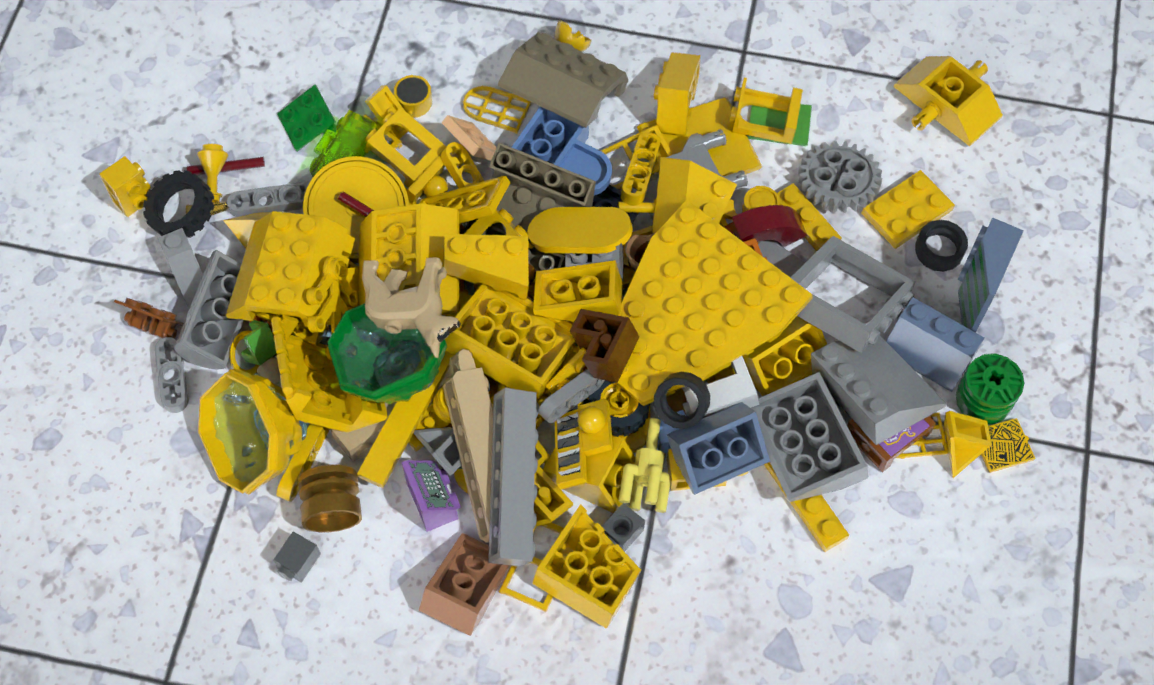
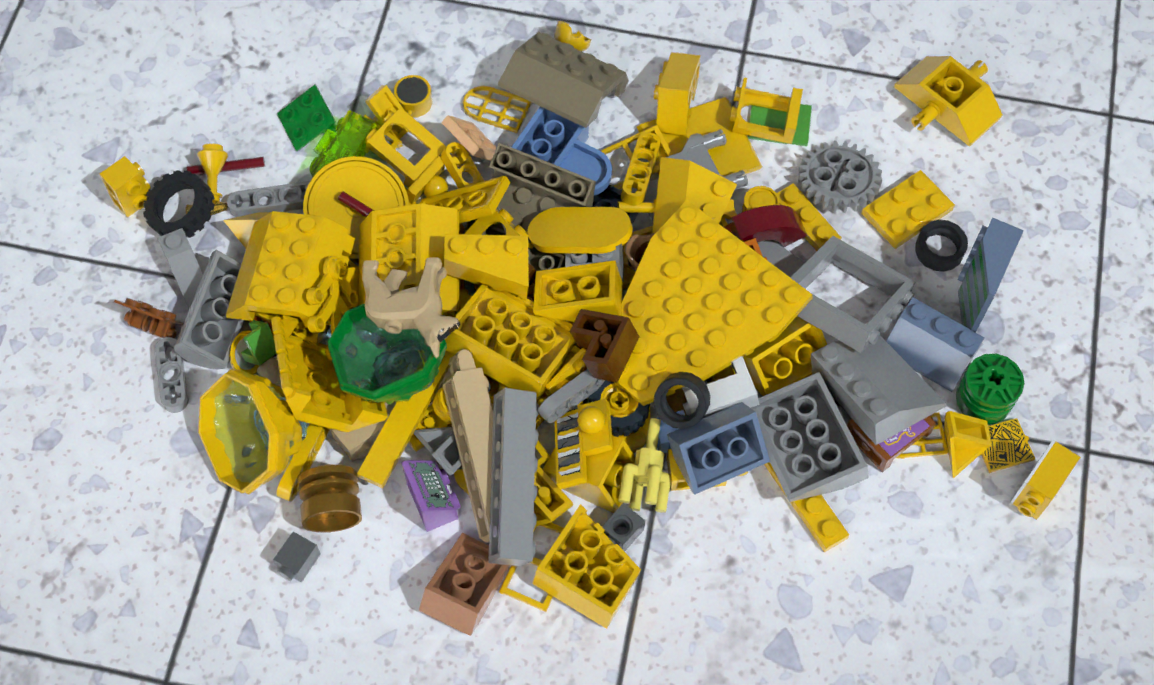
(1045, 480): none -> yellow piece

